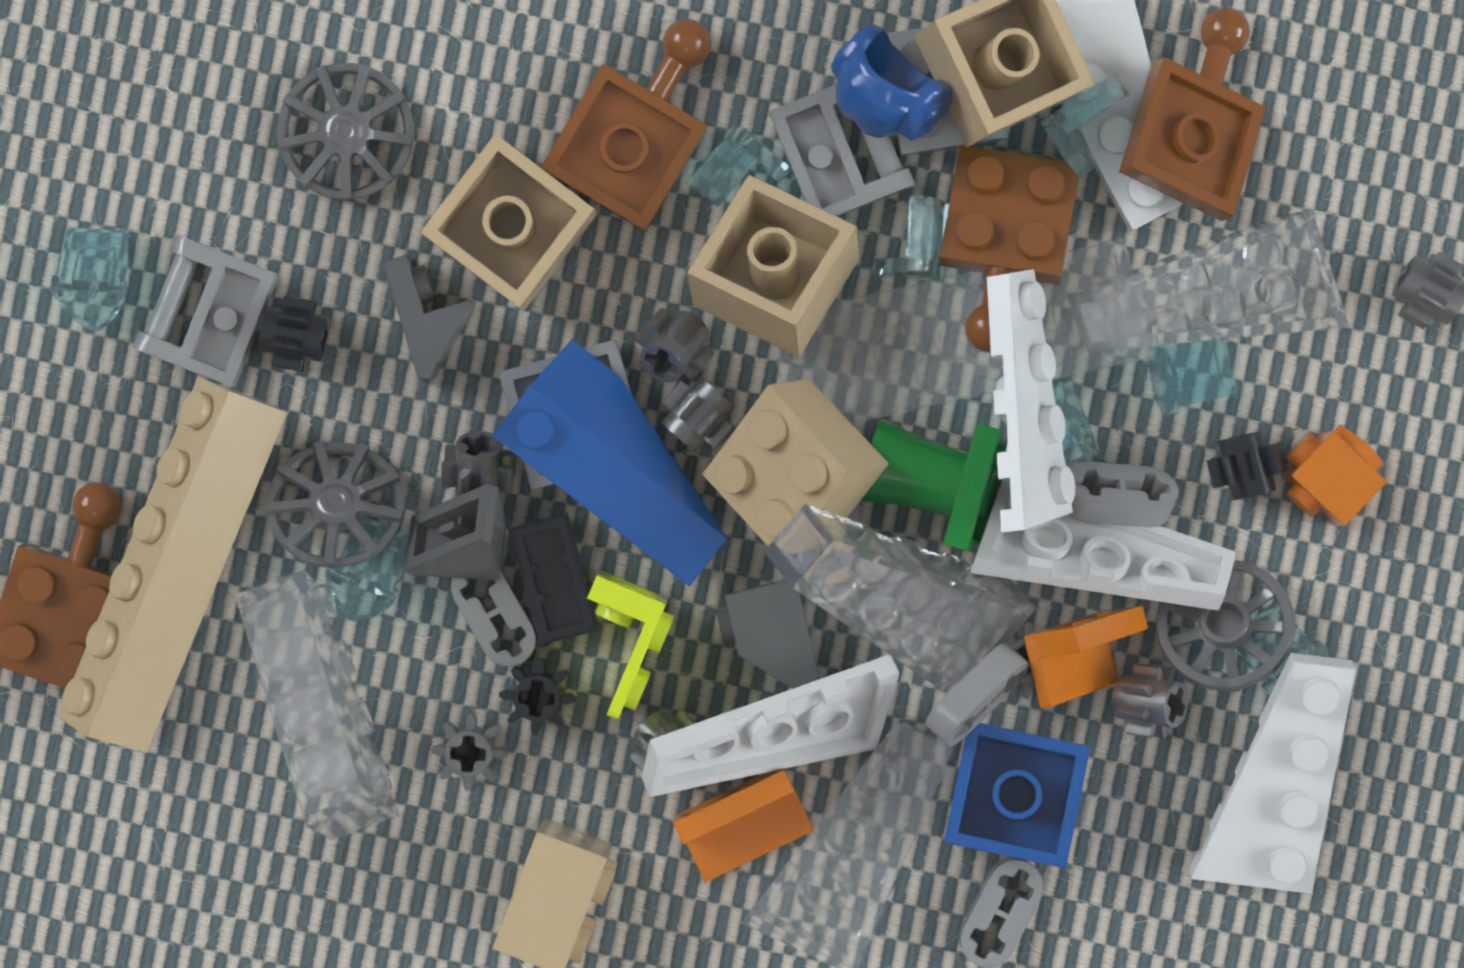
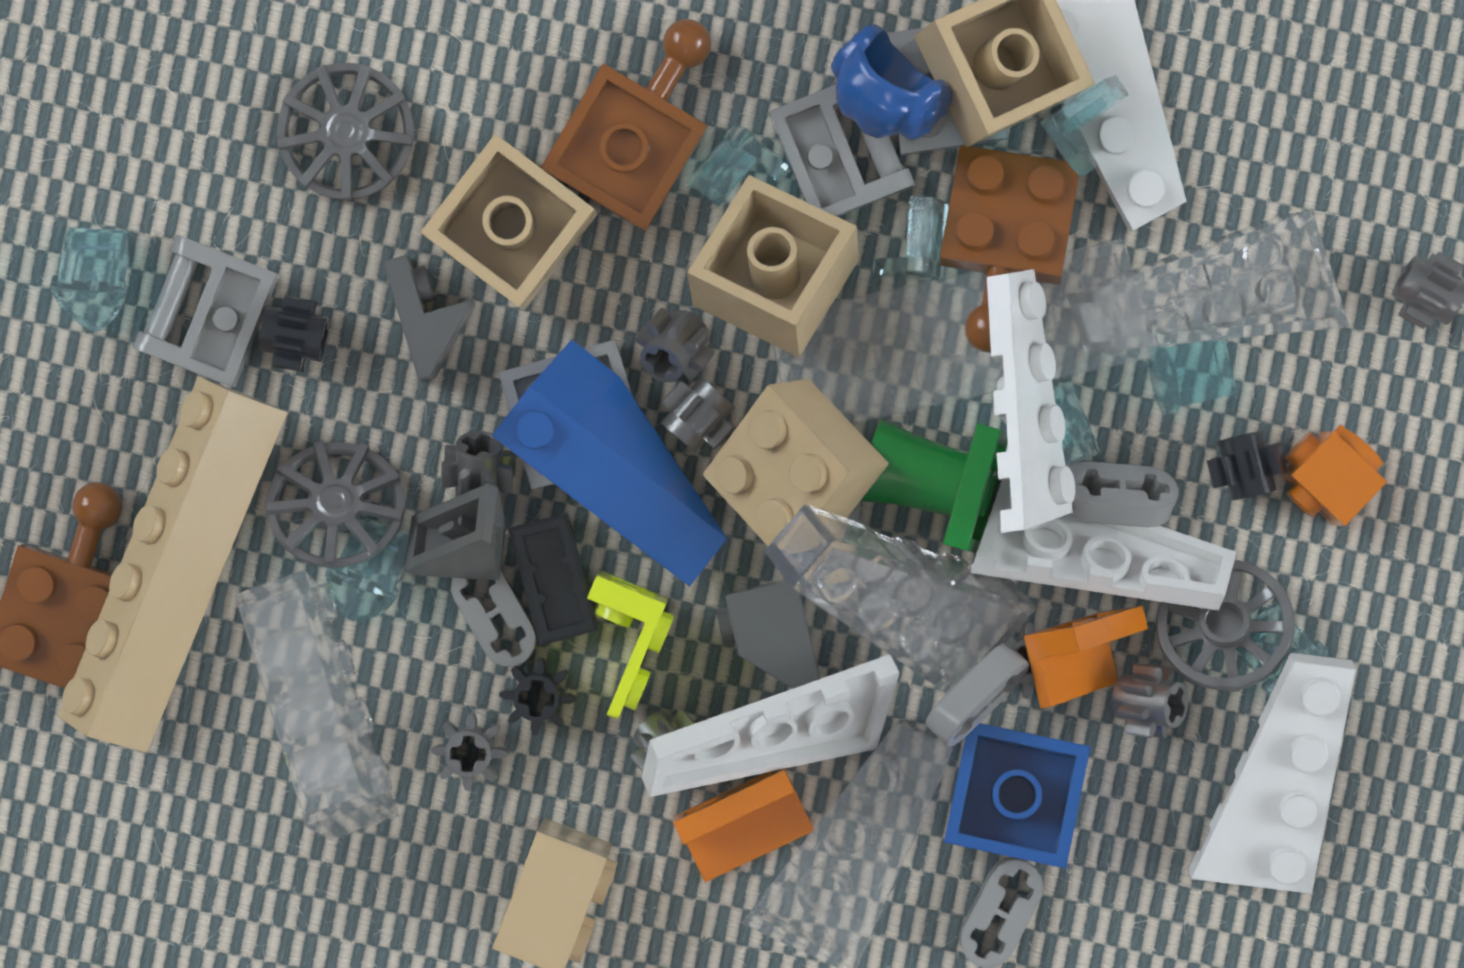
(1192, 131): dark orange plate -> none

